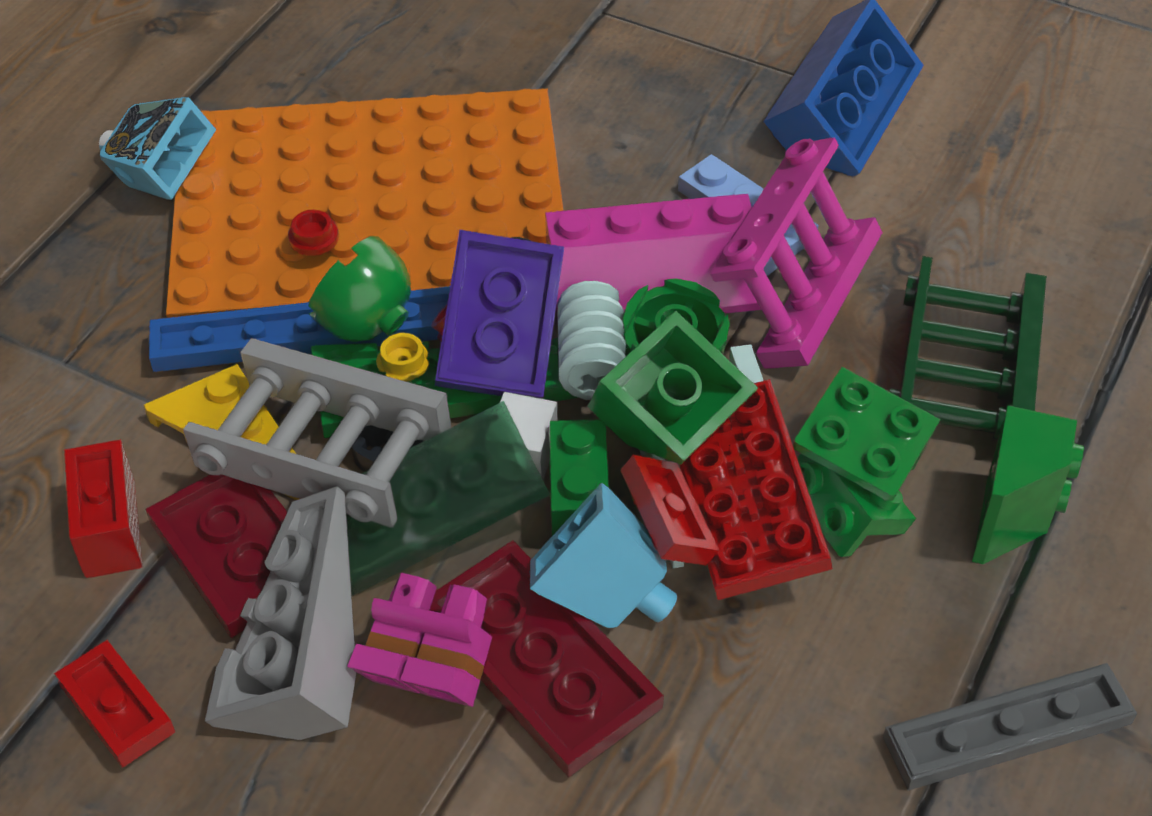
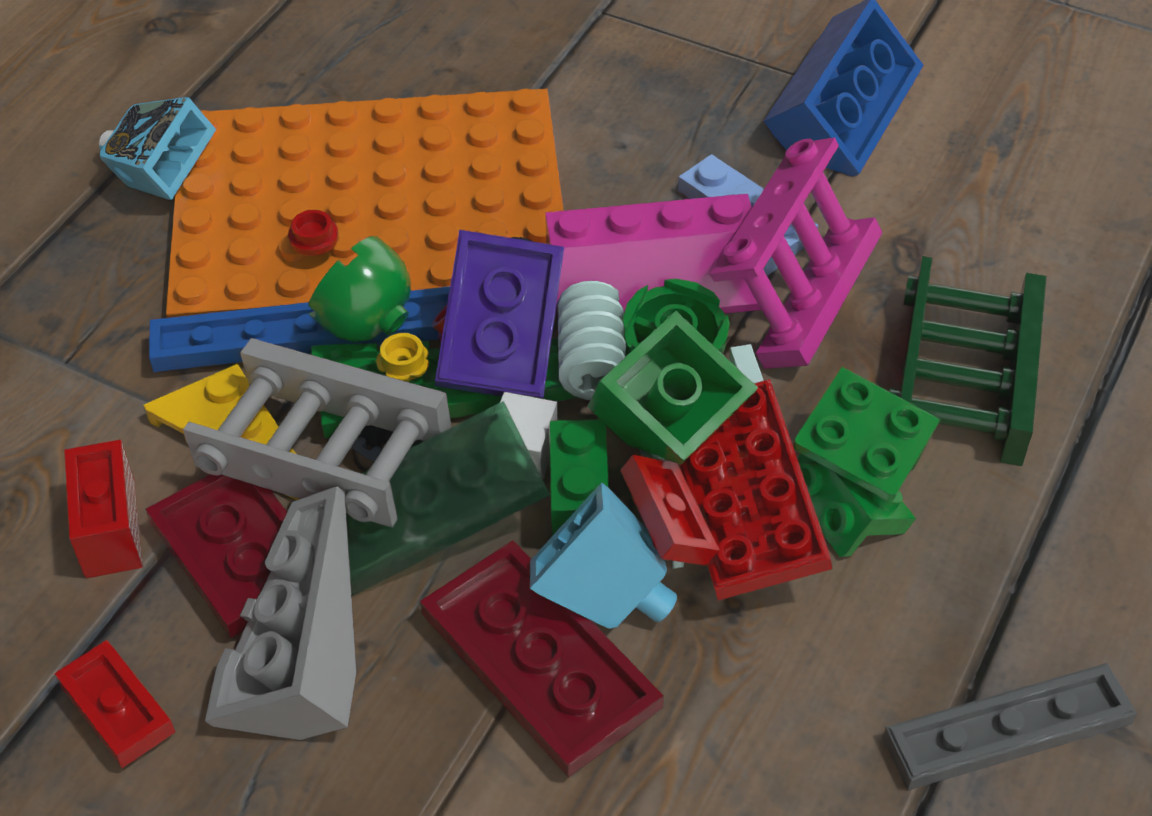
(425, 648): dark pink hips -> none
(1026, 480): green slope -> none

